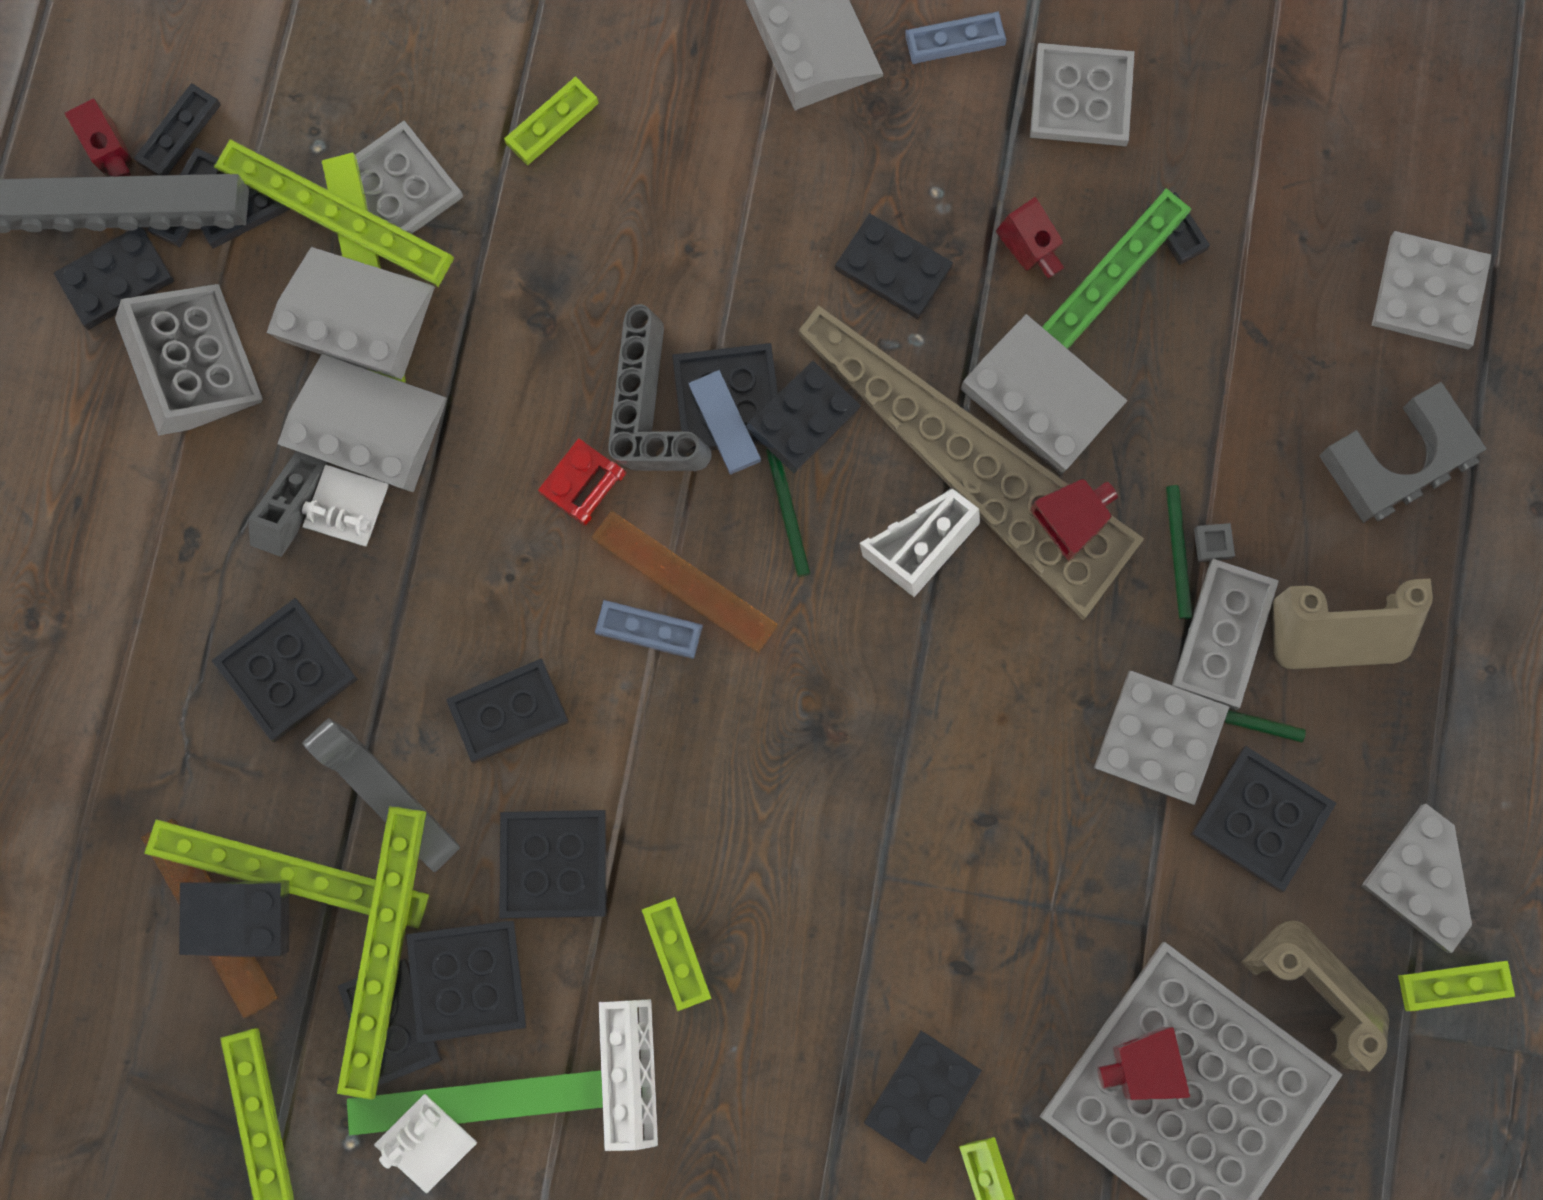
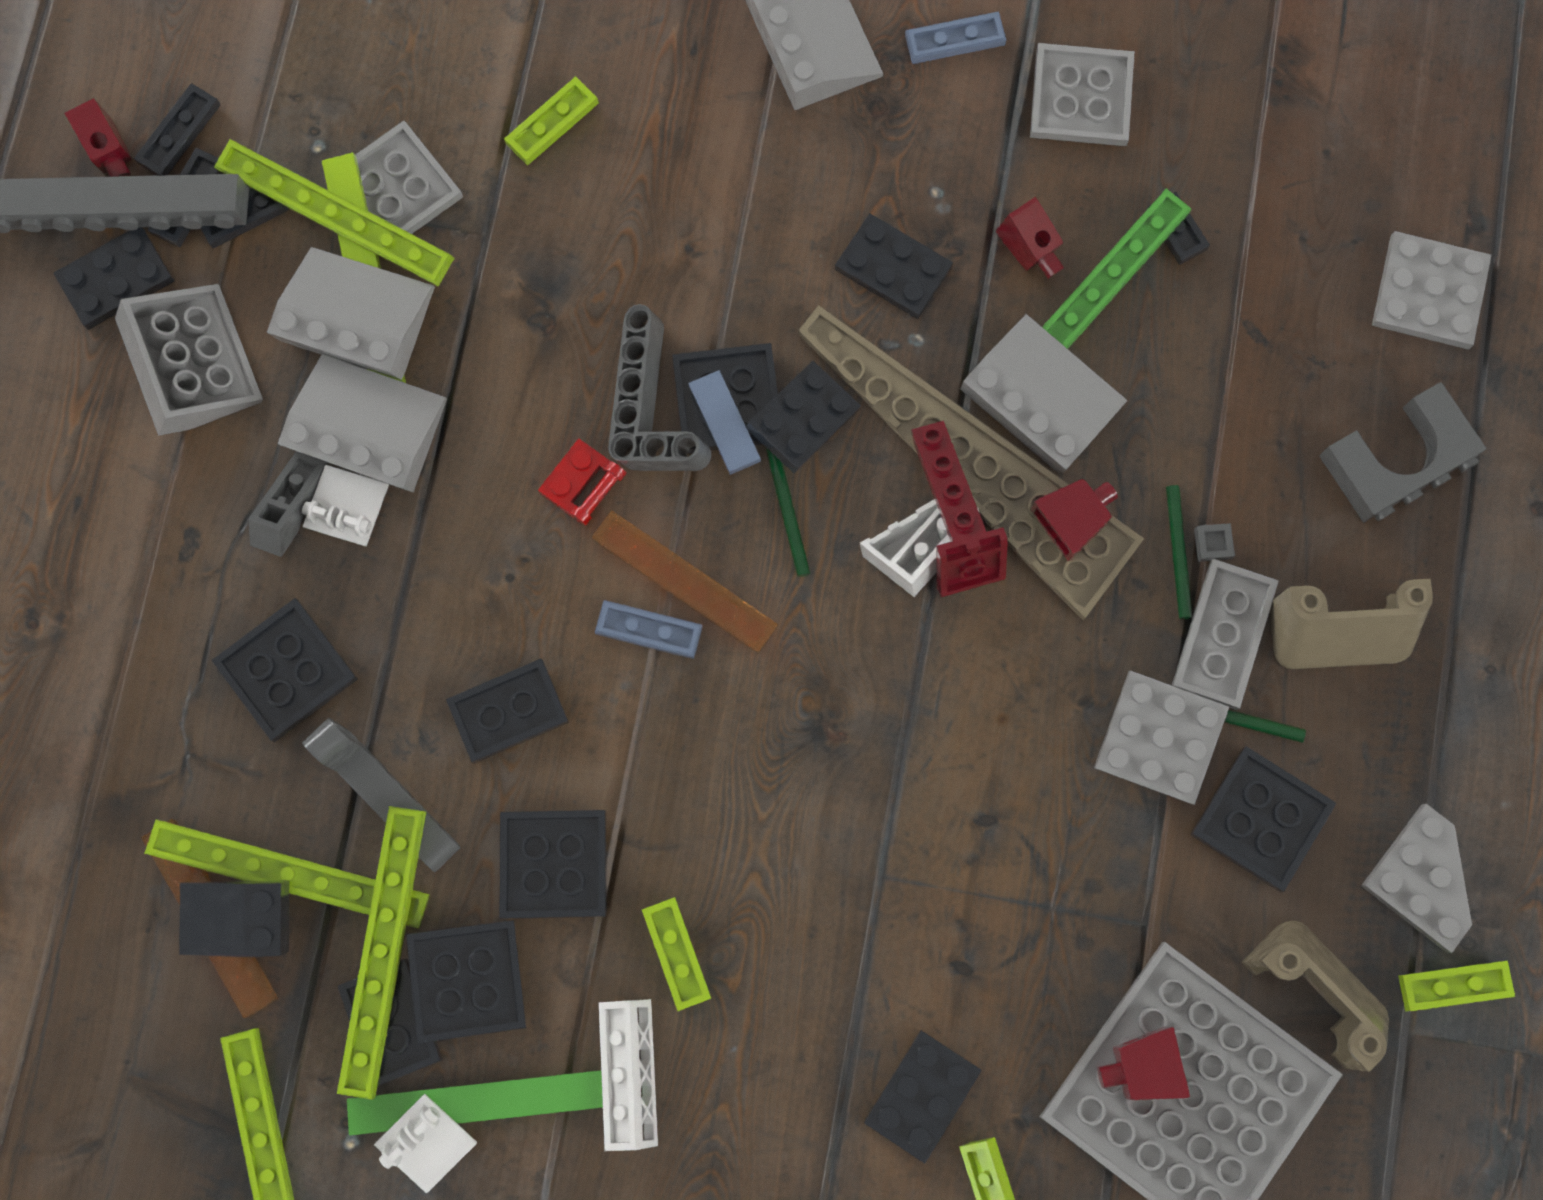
(973, 554): none -> dark red bracket

